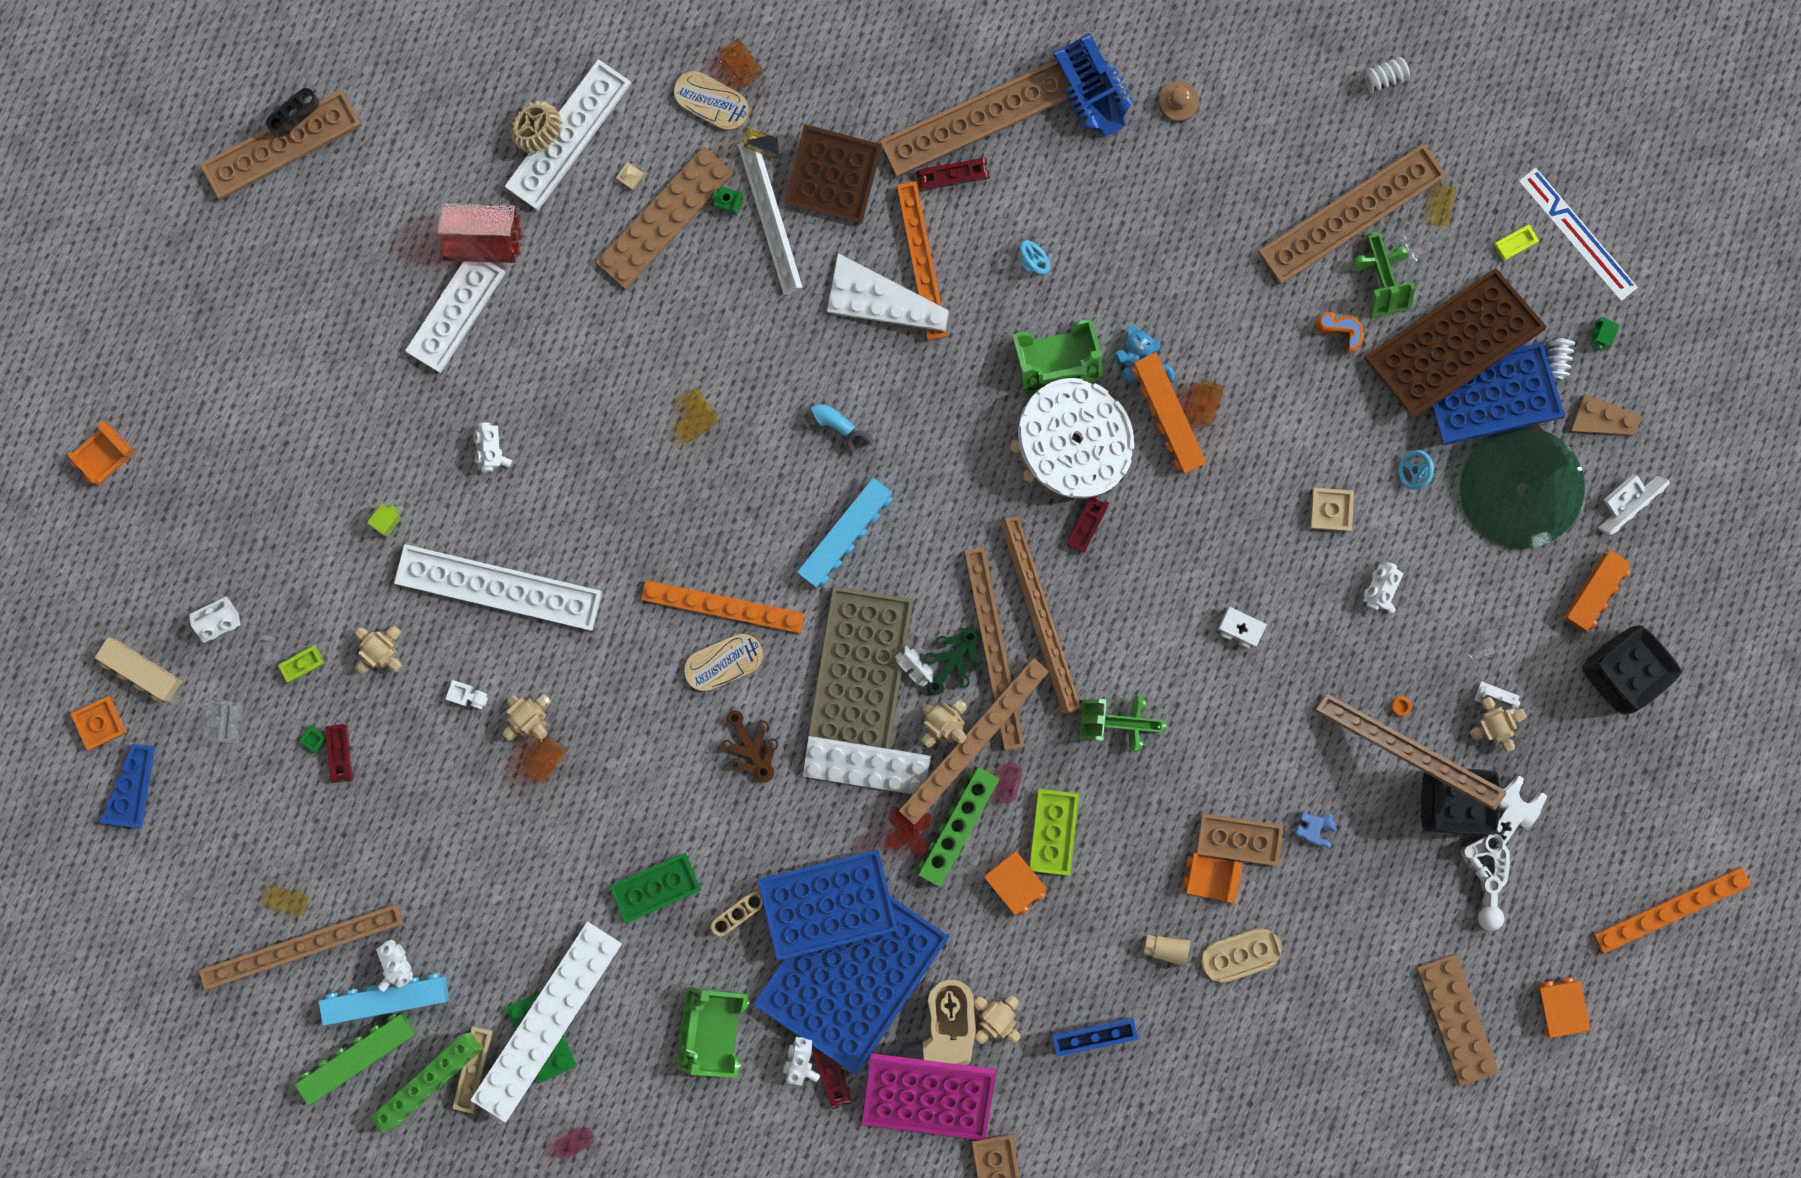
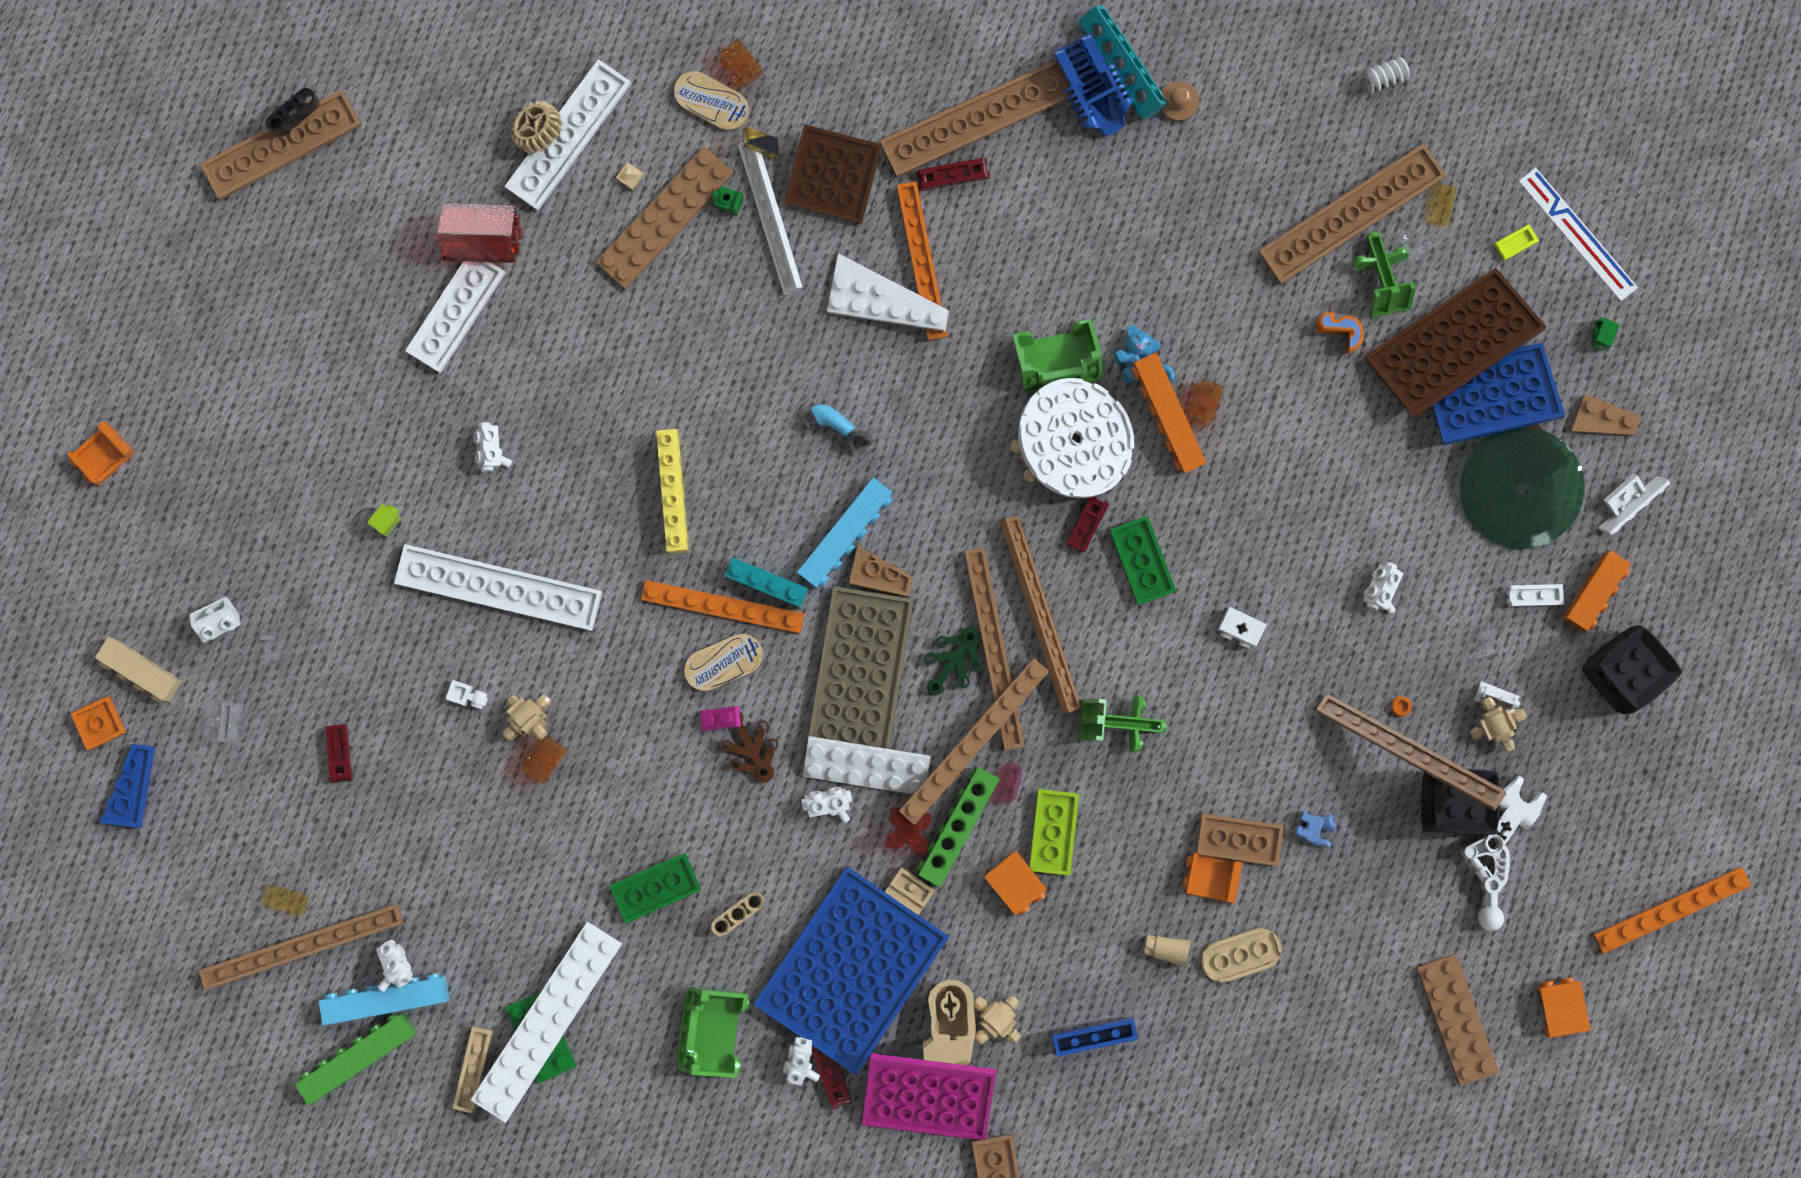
(301, 664): lime plate -> none
(313, 739): green tile -> none
(378, 649): tan piece -> none
(427, 1082): bright green brick -> none
(574, 1142): clear pink plate -> none
(672, 491): none -> light yellow brick
(701, 416): clear yellow plate -> none
(720, 718): none -> dark pink plate
(766, 583): none -> teal brick
(827, 905): blue plate -> none
(830, 802): none -> white brick
(878, 575): none -> medium nougat wing
(909, 891): none -> tan plate
(920, 671): white hinge -> none
(944, 723): tan piece -> none
(1032, 259): medium azure piece -> none
(1133, 66): none -> teal brick
(1142, 560): none -> green plate
(1332, 509): tan plate -> none
(1425, 471): medium azure piece -> none
(1535, 595): none -> white hinge
(1558, 358): white piece -> none

